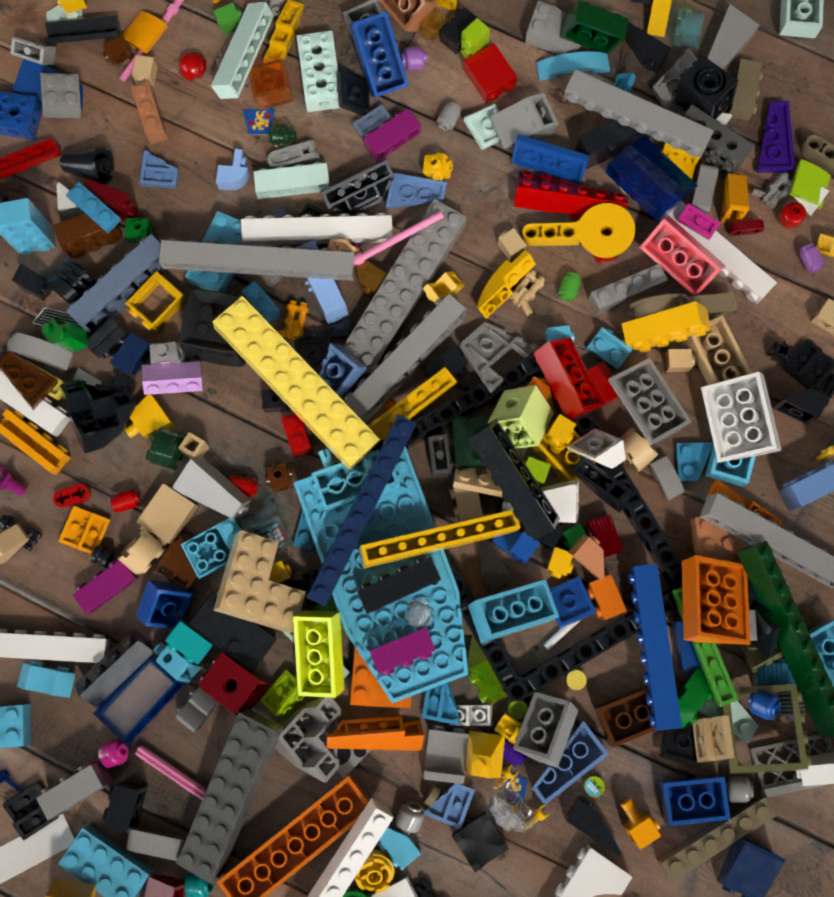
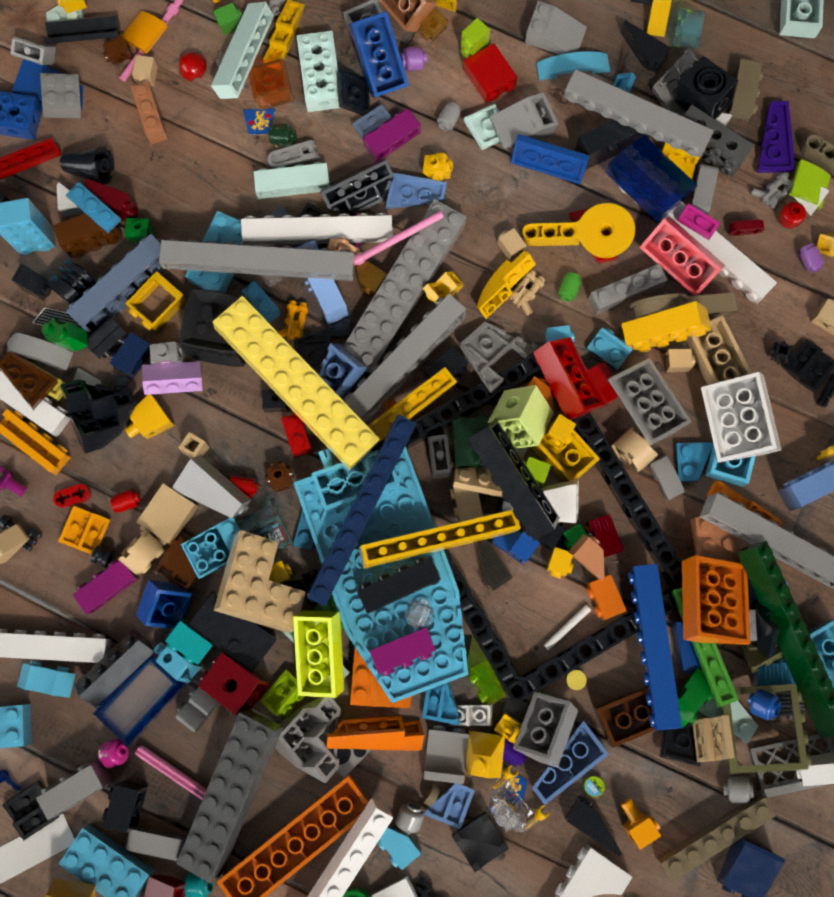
(157, 173): medium blue wing -> none
(165, 448): clear green brick -> none
(233, 176): light blue brick -> none
(375, 872): yellow cone -> none
(452, 33): black brick -> none
(513, 611): medium azure brick -> none
(517, 709): lime tile -> none
(560, 195): red wedge -> none
(571, 602): blue plate -> none
(594, 27): dark green brick -> none
(600, 448): white slope -> none
(603, 484): black slope -> none
(694, 800): blue brick -> none
(731, 37): light grey slope -> none
(734, 198): light orange slope -> none
(803, 405): black slope -> none

